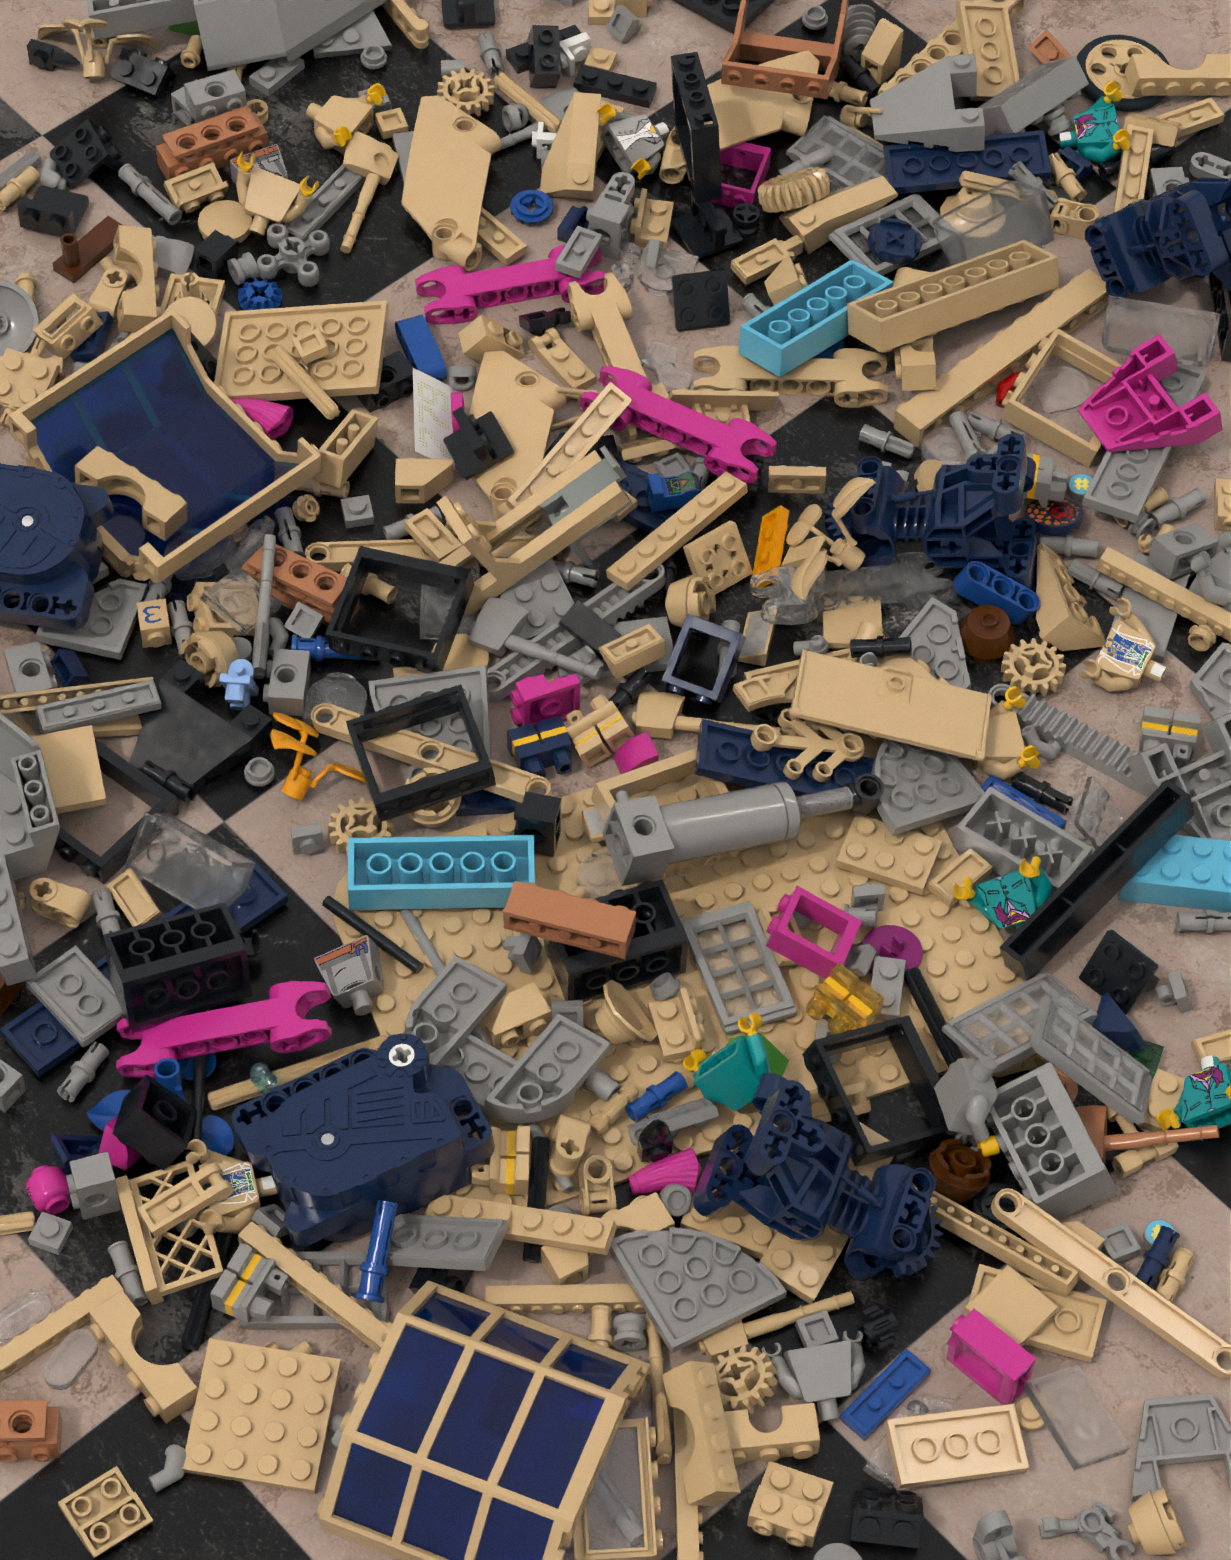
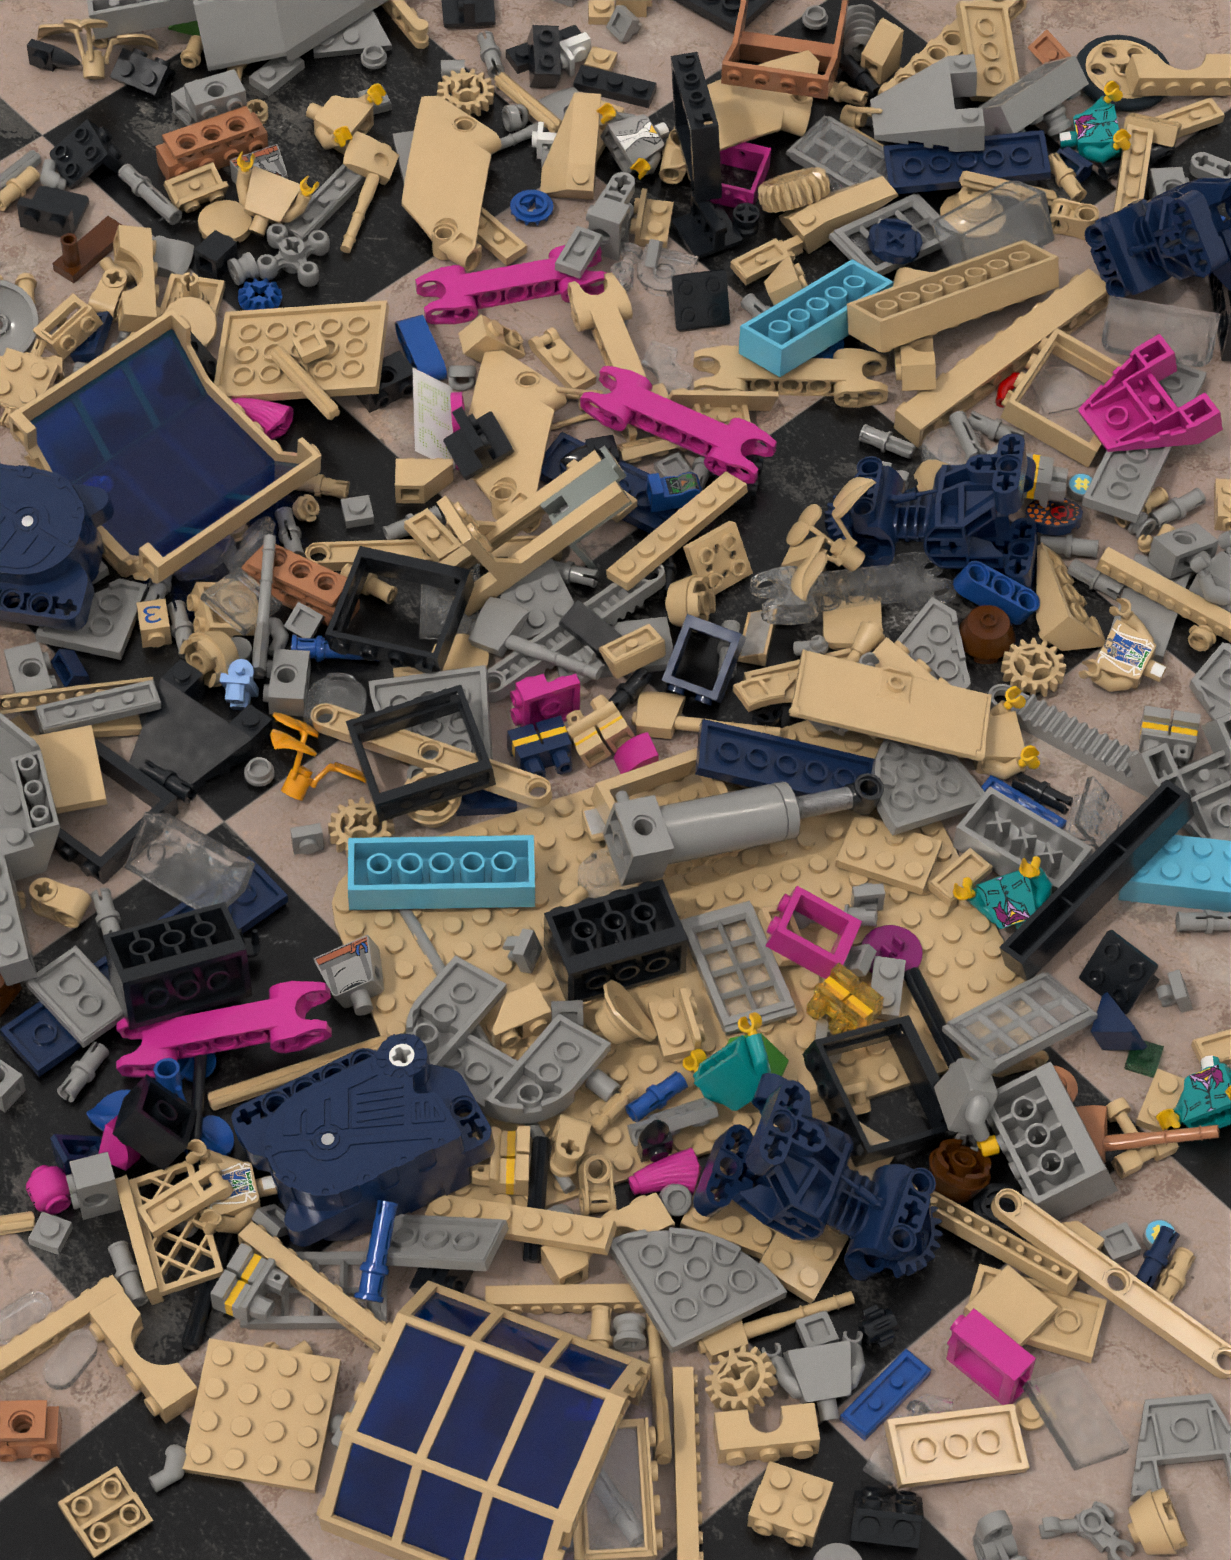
(134, 898): tan tile -> none
(161, 511): tan arch -> none
(263, 1078): clear light blue arm -> none
(347, 448): tan brick -> none
(378, 938): black bar -> none
(391, 122): tan plate -> none
(539, 817): black brick -> none
(540, 321): black plate -> none
(569, 919): nougat brick -> none
(574, 218): dark blue piece -> none
(575, 442): tan plate -> none
(665, 987): light grey plate -> none
(711, 1470): tan arch -> none
(771, 541): light orange plate -> none
(796, 479): tan plate -> none
(814, 159): light grey pin -> none
(843, 746): tan plant -> none
(881, 647): black pin -> none
(1023, 175): light grey pin -> none
(1047, 750): light grey arm -> none
(1091, 1060): clear piece -> none

